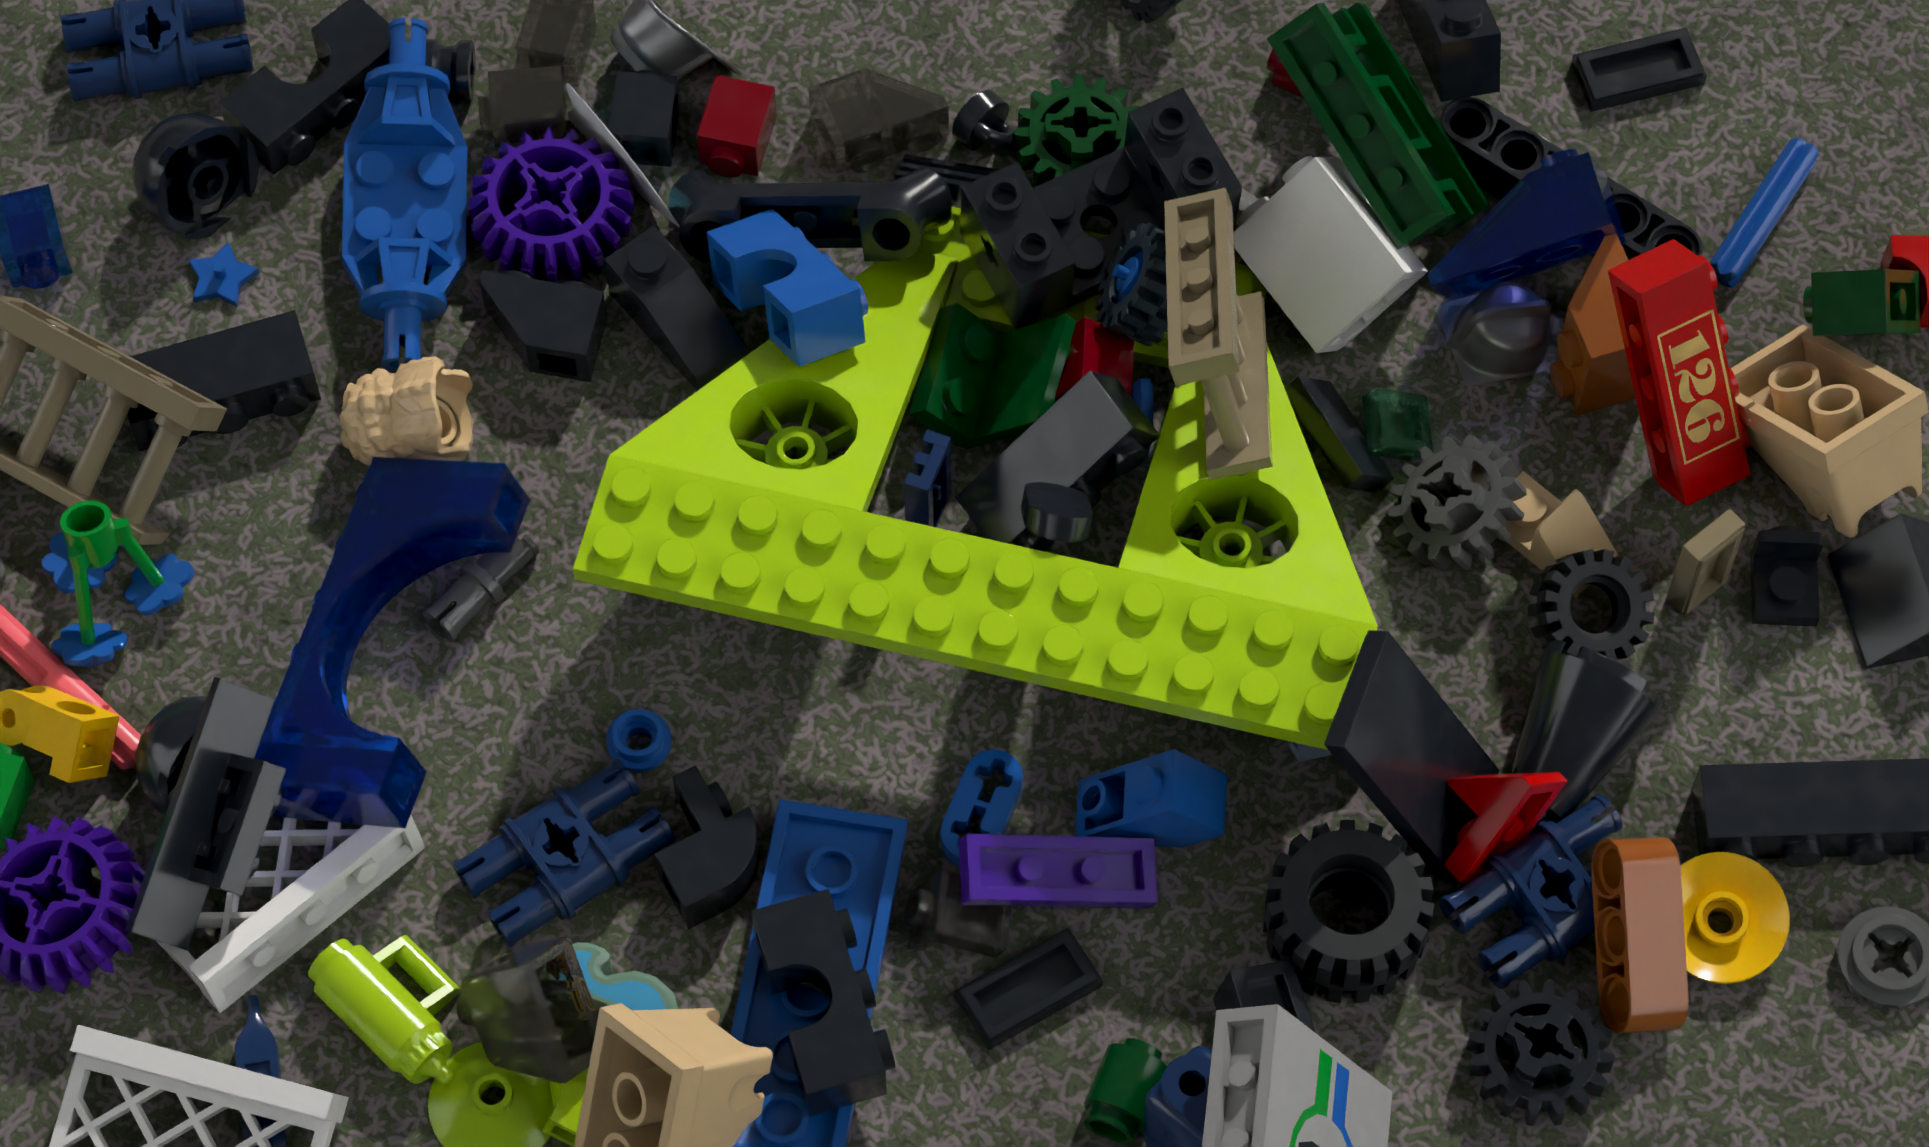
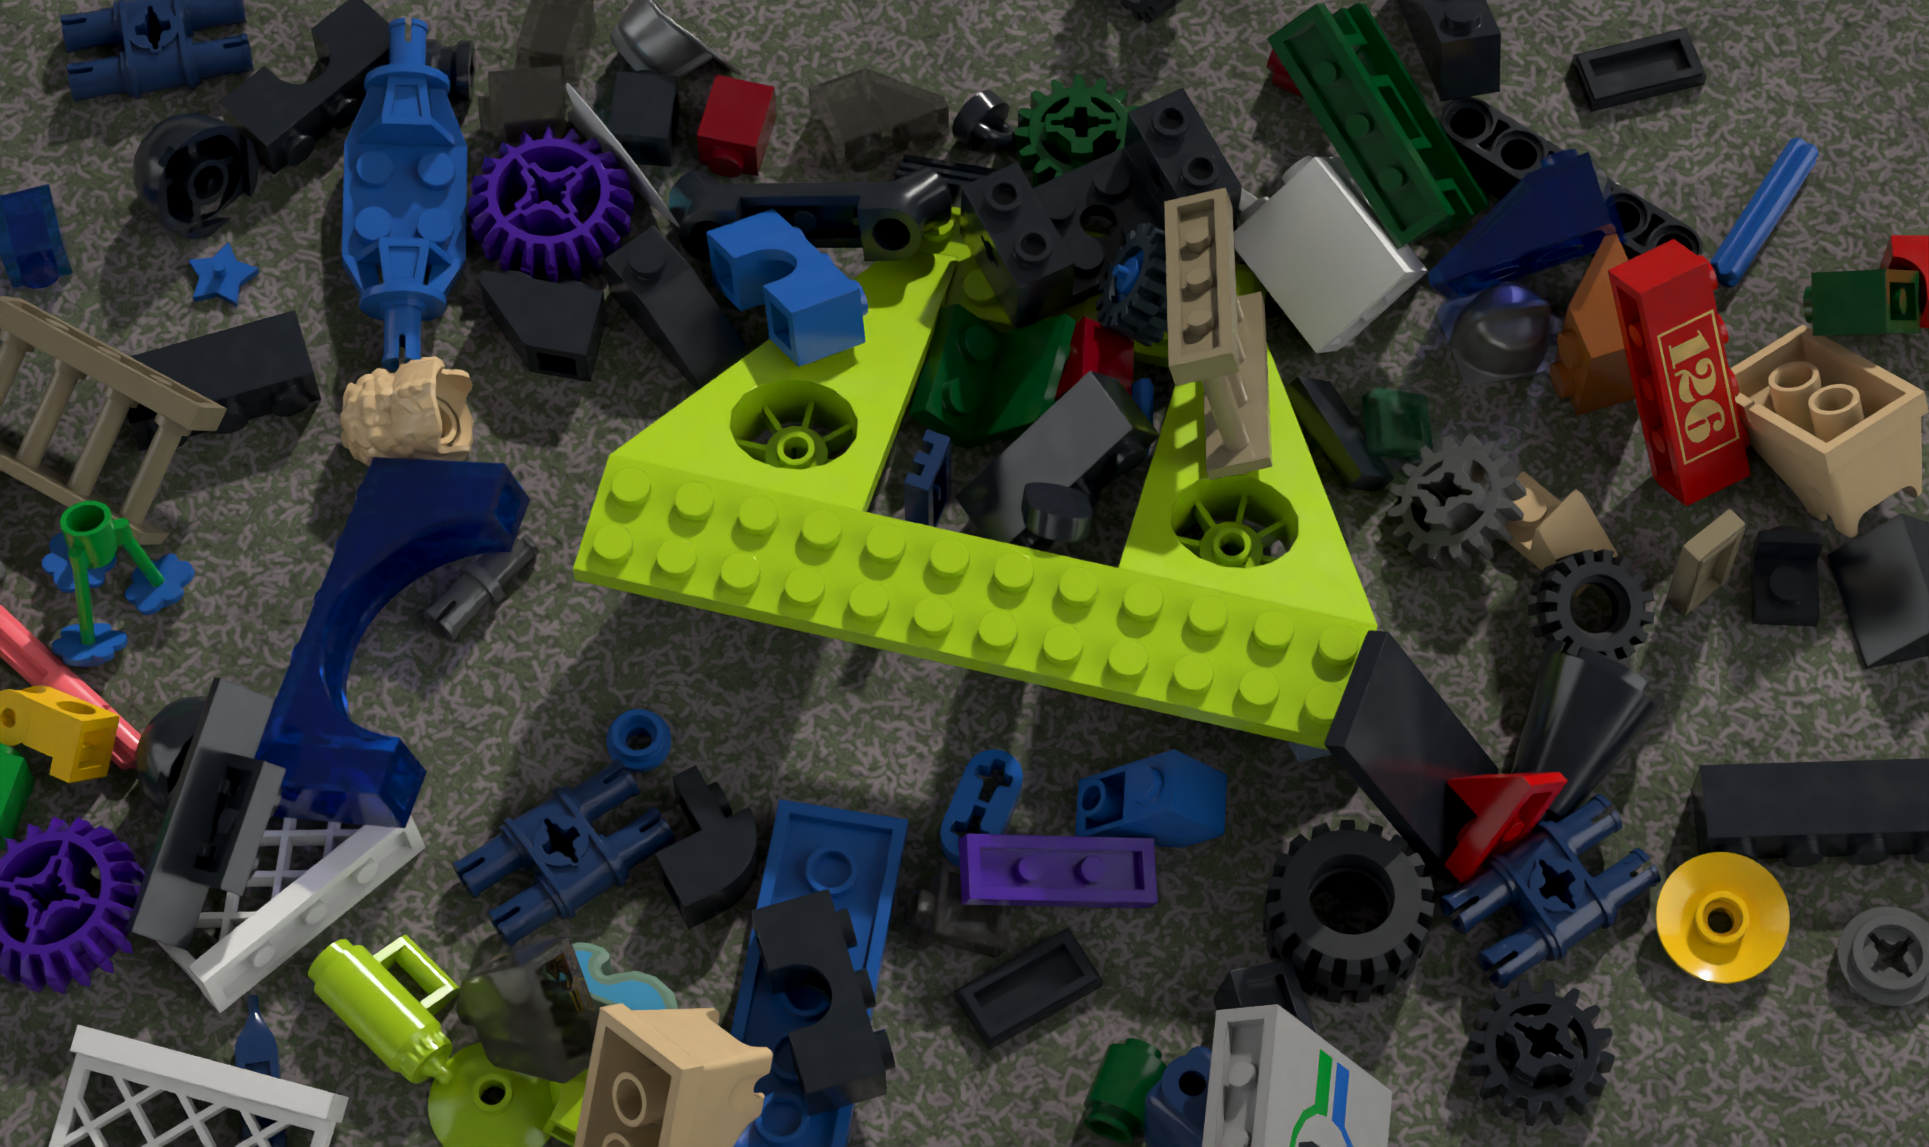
(1639, 935): dark orange beam -> none

